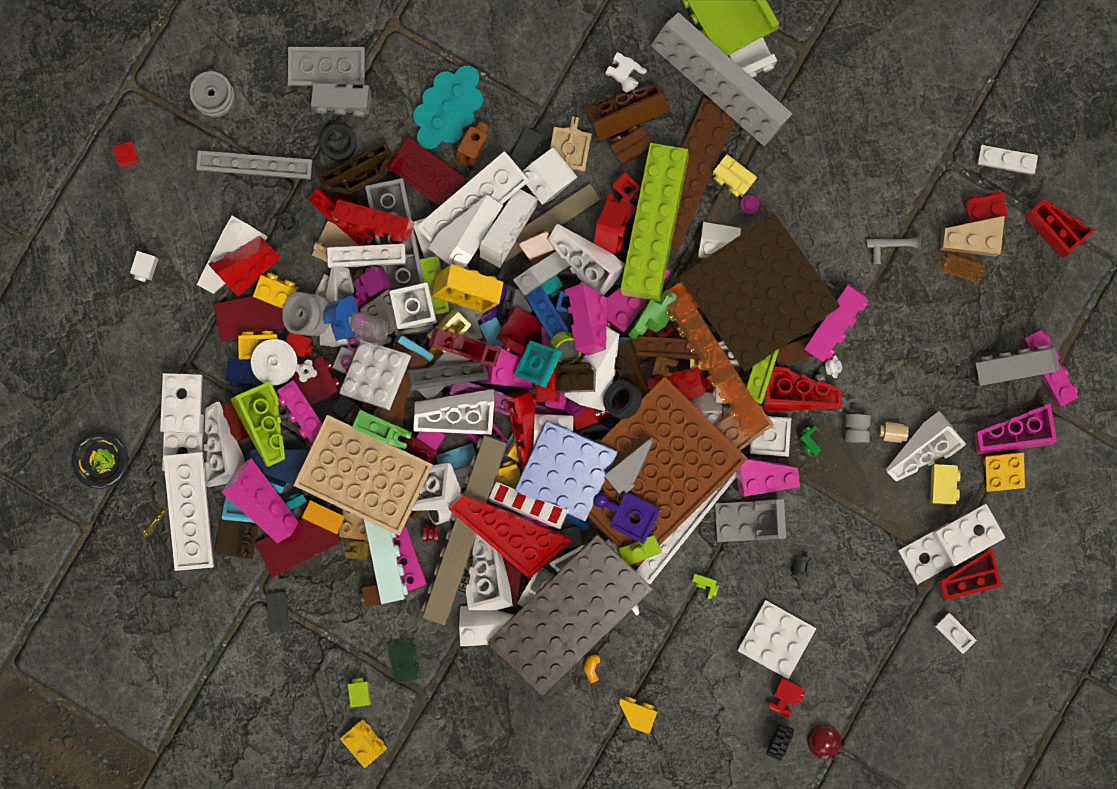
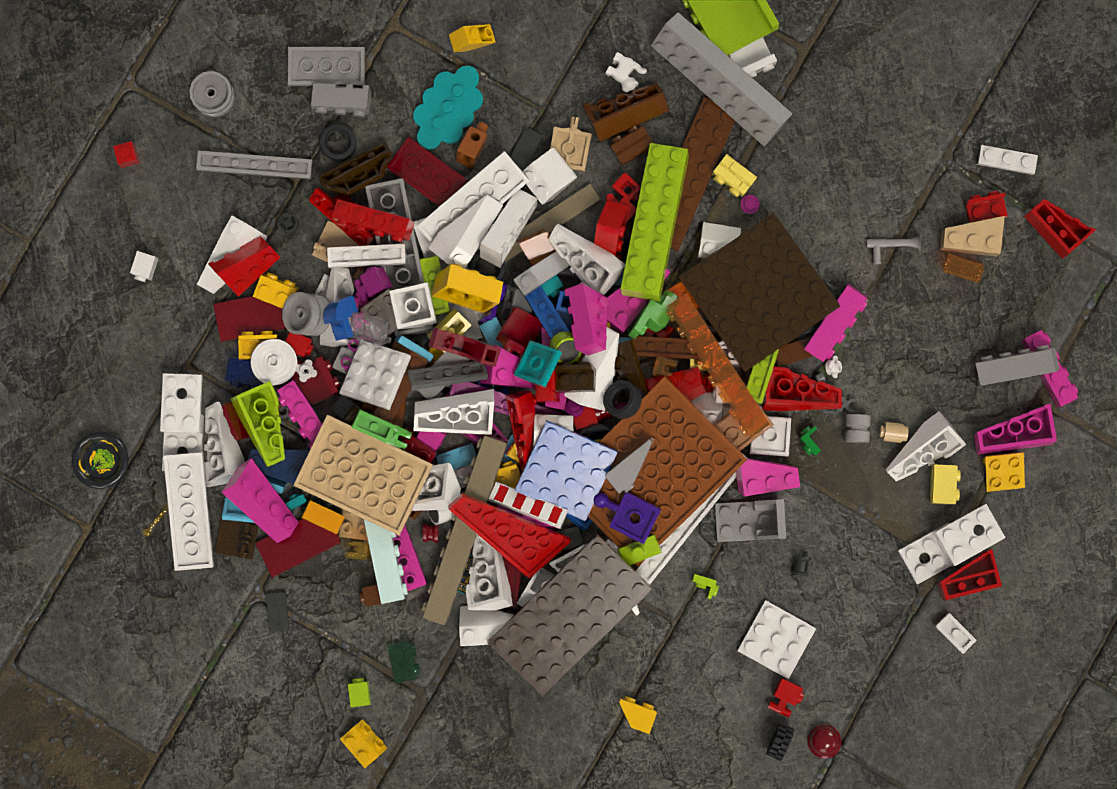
(471, 37): none -> yellow slope
(589, 667): light orange arm -> none

